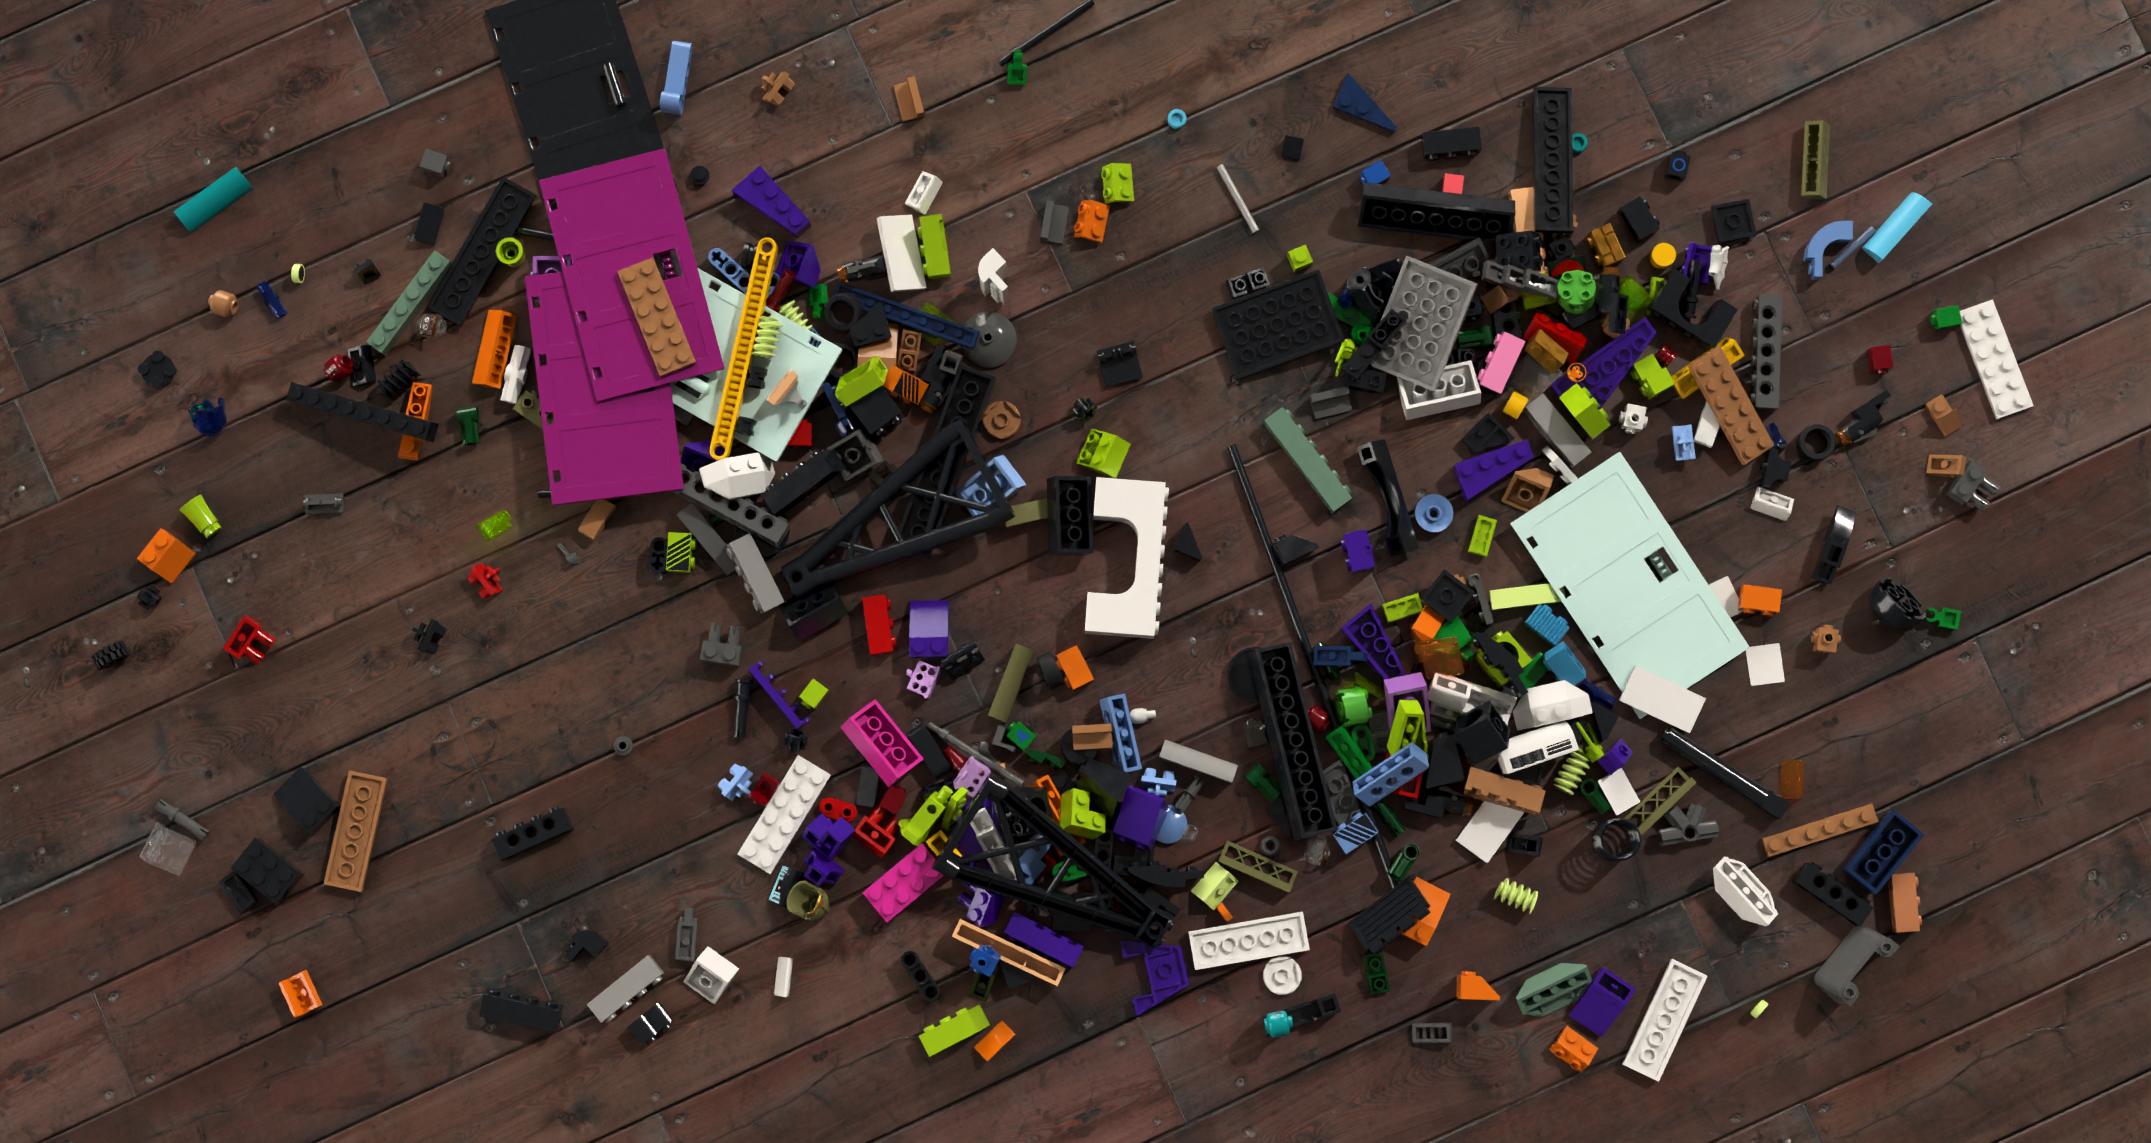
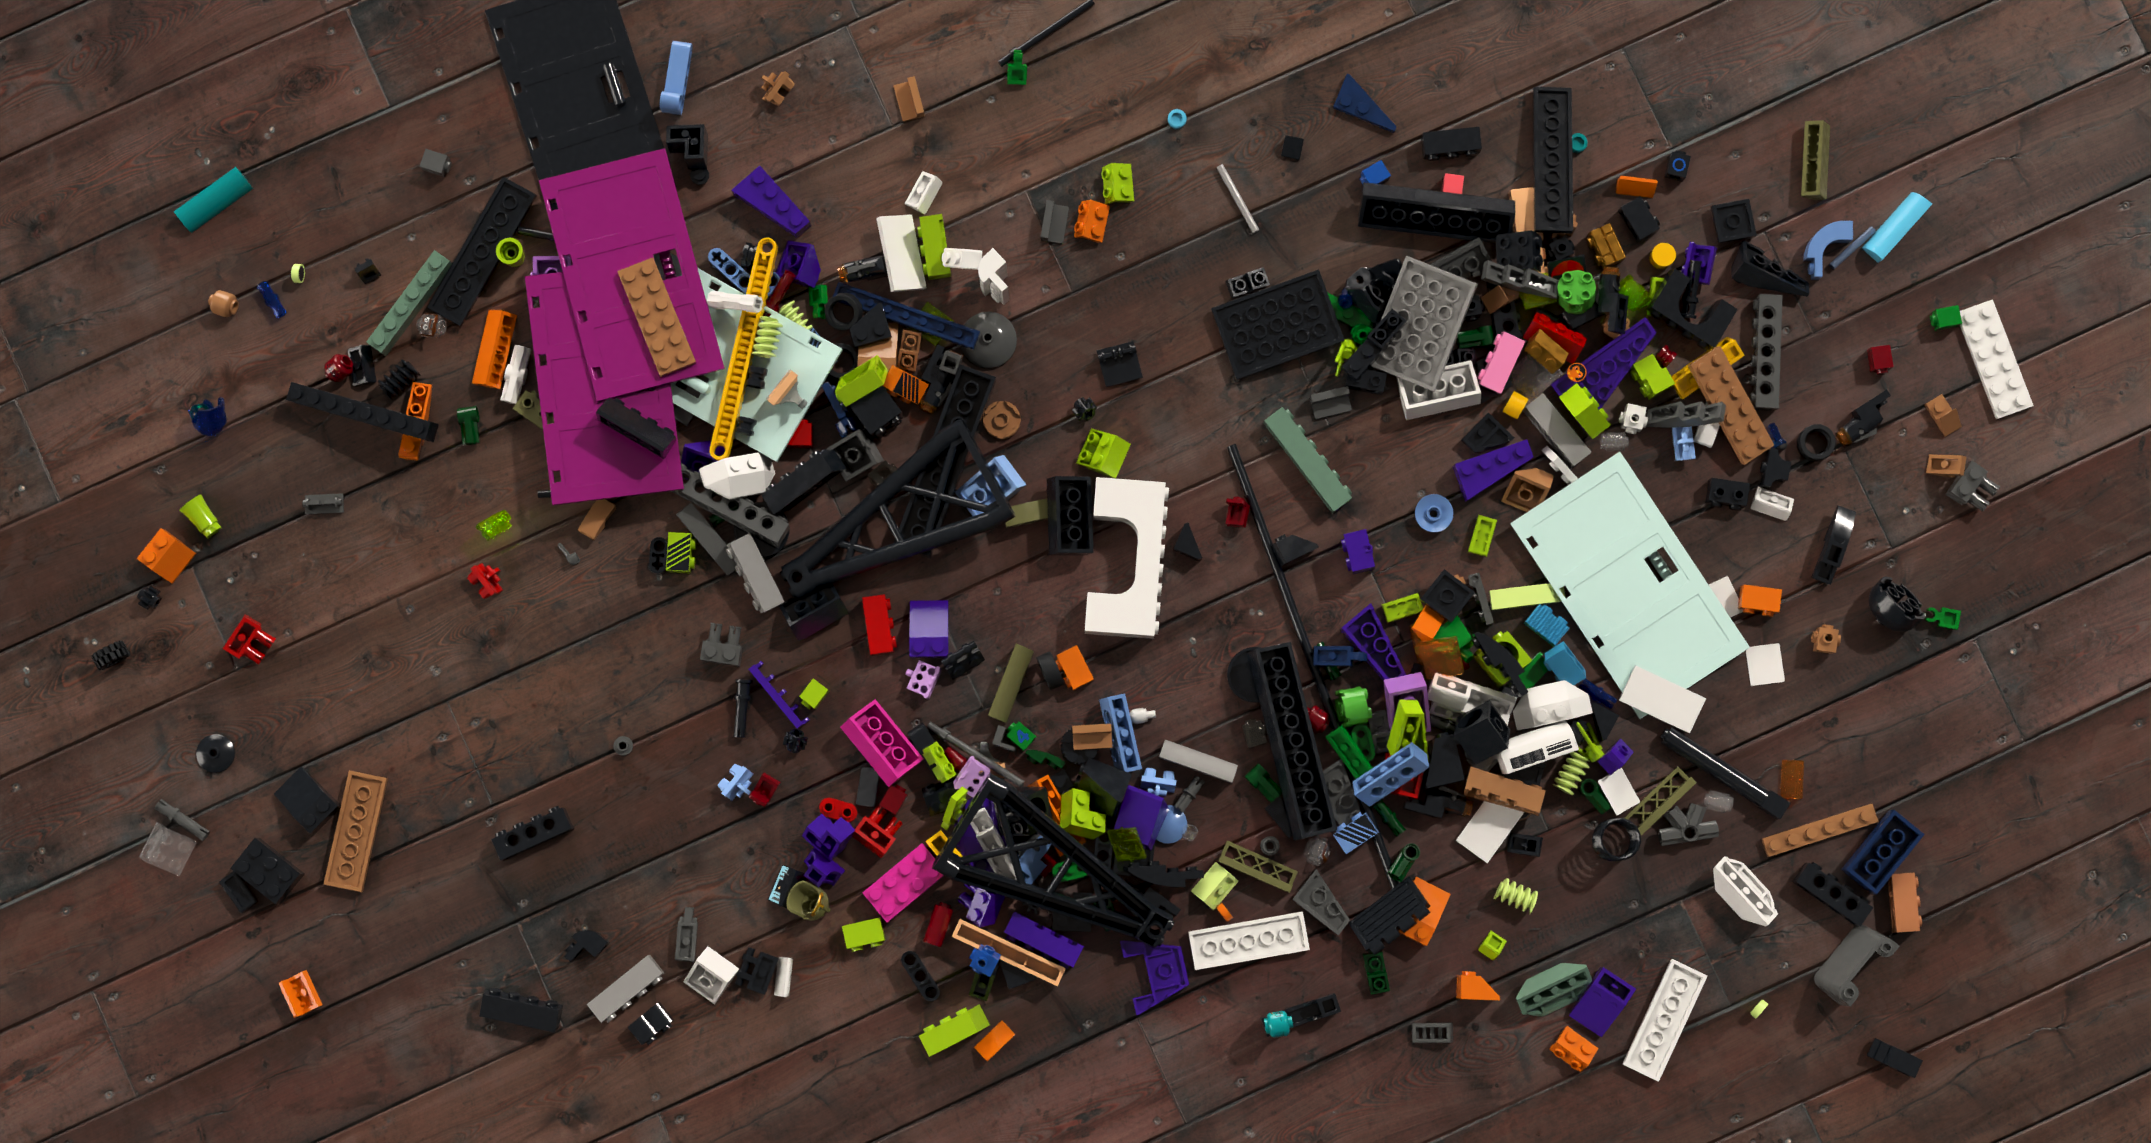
(157, 370): black piece -> none
(224, 757): none -> black dish
(425, 644): black hips -> none
(429, 223): black slope -> none
(635, 427): none -> black slope
(691, 141): none -> black brick
(745, 302): none -> white axle
(762, 972): none -> black plate
(784, 814): white plate -> none
(864, 933): none -> lime brick
(918, 827): lime piece -> none
(938, 924): none -> dark red brick
(944, 769): none -> lime hinge
(961, 258): none -> white brick
(1126, 844): none -> clear neon green piece
(1237, 512): none -> dark red bracket
(1282, 975): white tile -> none
(1299, 258): lime brick -> none
(1321, 903): none -> dark grey wing
(1369, 686): clear neon green piece -> none
(1400, 532): black arch -> none
(1492, 945): none -> lime slope
(1614, 441): none -> clear brick
(1636, 186): none -> orange slope
(1685, 415): none -> dark grey slope
(1718, 264): white arm -> none
(1718, 801): none -> clear brick
(1727, 493): none -> black brick
(1760, 272): none -> black wedge
(1894, 1058): none -> black piece

